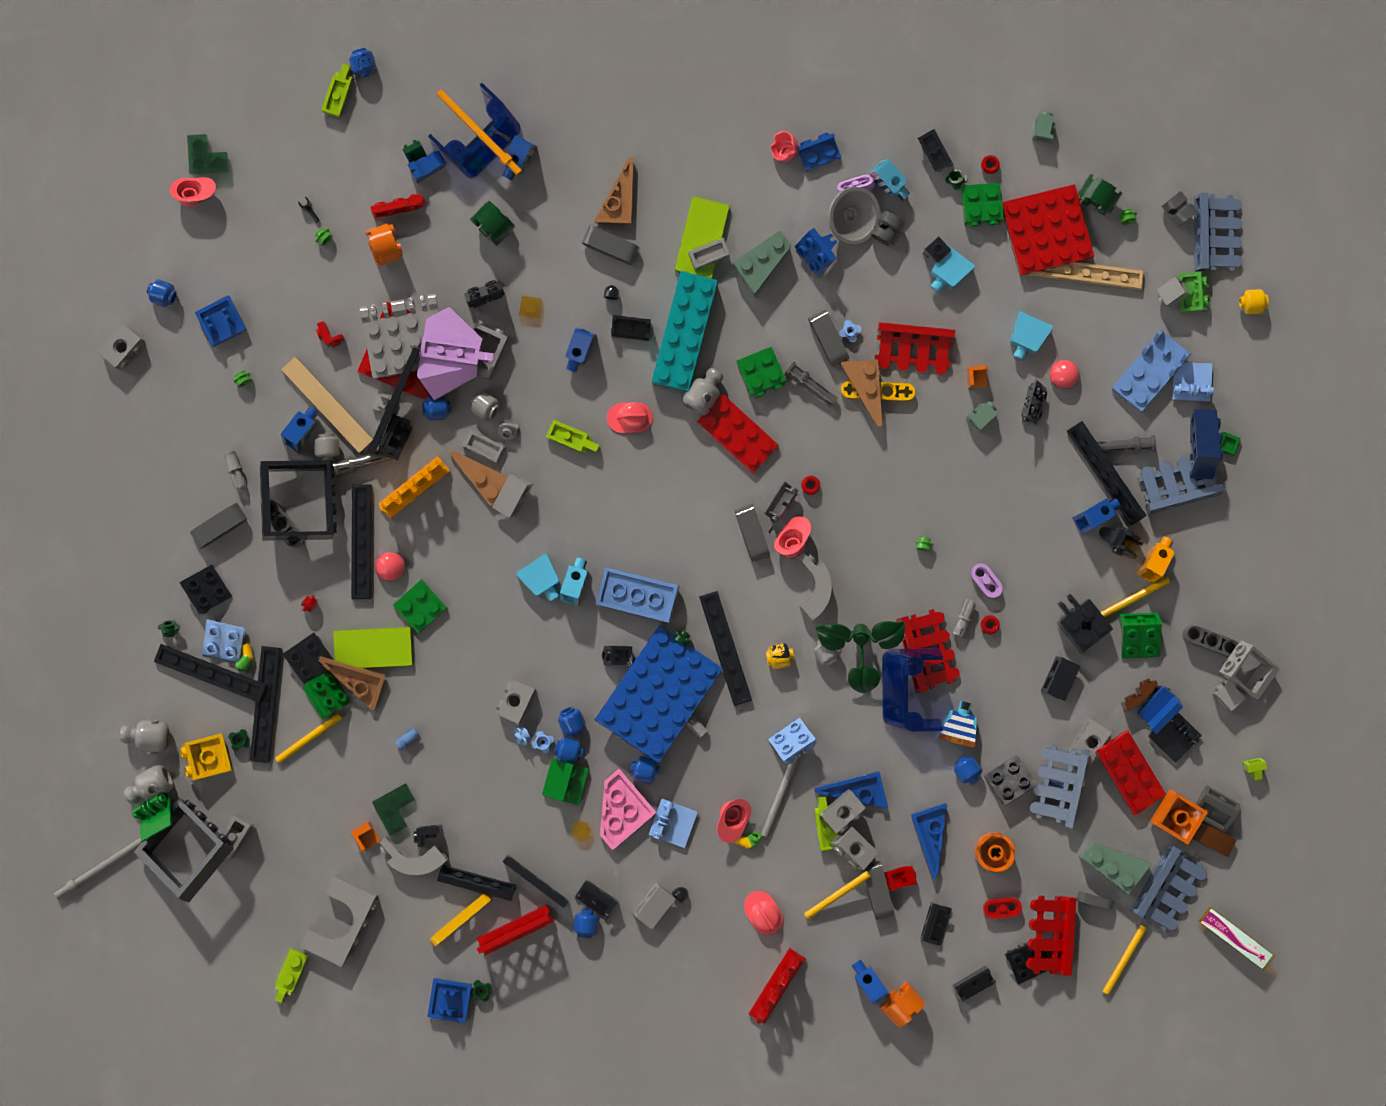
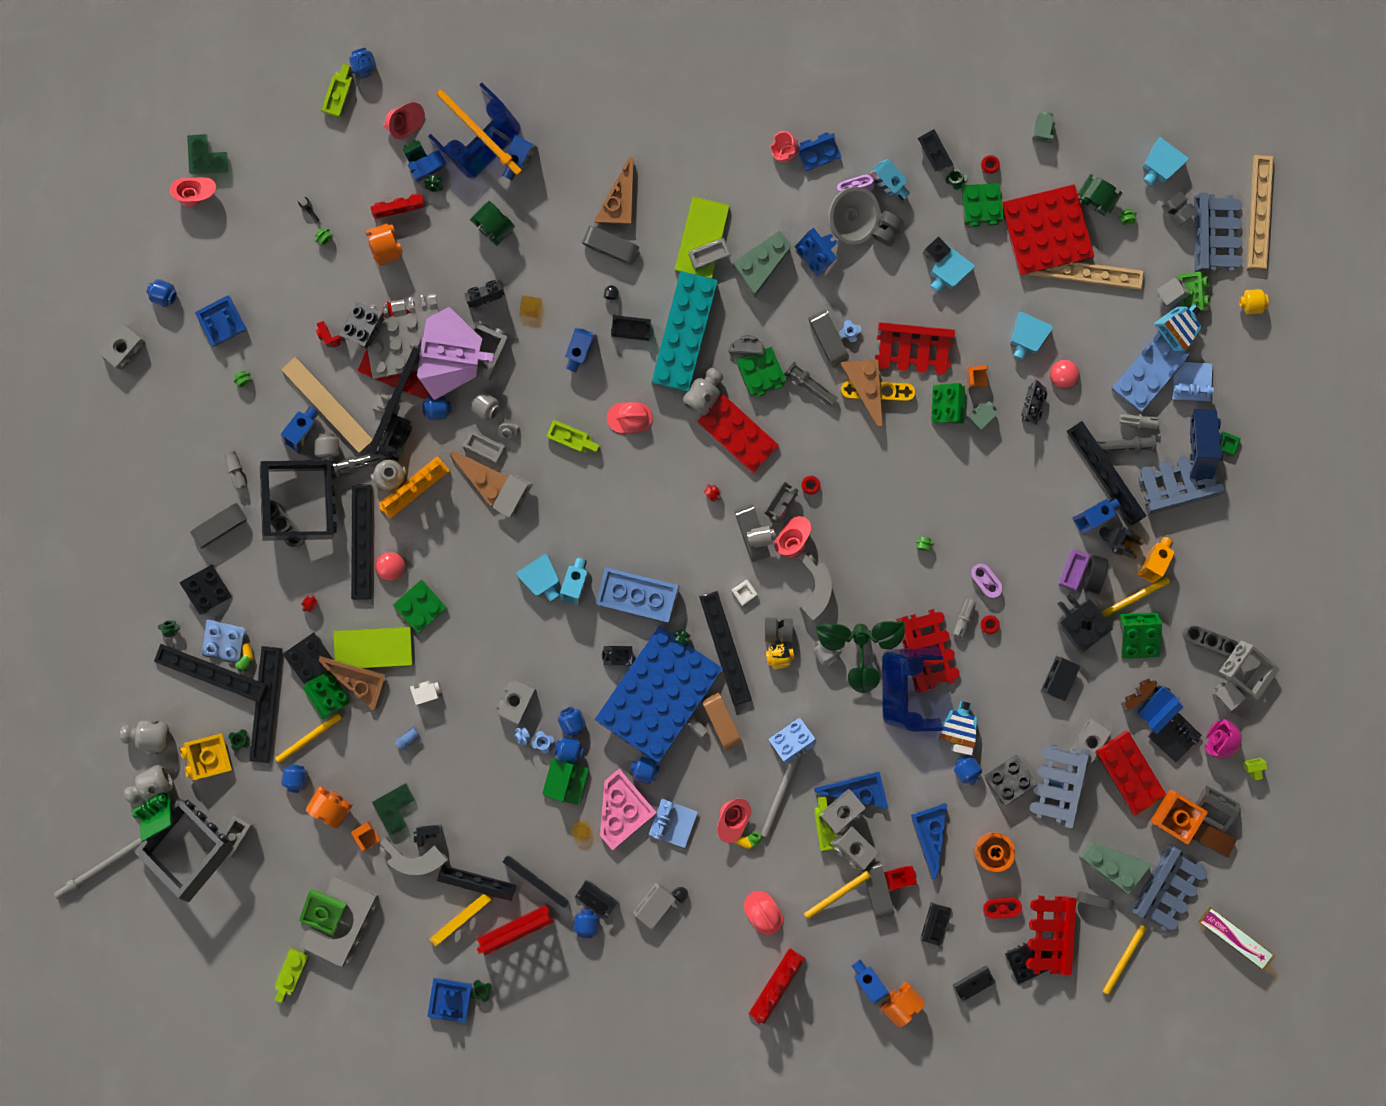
(294, 778): none -> blue head
(322, 912): none -> bright green tile
(328, 807): none -> orange brick
(361, 325): none -> hinge
(388, 475): none -> light grey piece
(404, 120): none -> coral piece
(425, 692): none -> white brick
(433, 183): none -> dark green plate
(712, 492): none -> red plate
(722, 721): none -> medium nougat beam
(744, 592): none -> white tile
(747, 346): none -> dark grey plate
(761, 537): none -> light grey brick
(778, 630): none -> dark grey wheel
(948, 403): none -> green bracket
(961, 749): none -> white tile
(1074, 569): none -> medium lavender tile
(1095, 574): none -> black tyre
(1139, 421): none -> light grey axle
(1162, 162): none -> medium azure torso
(1179, 326): none -> torso
(1224, 739): none -> dark pink cylinder
(1260, 212): none -> tan tile

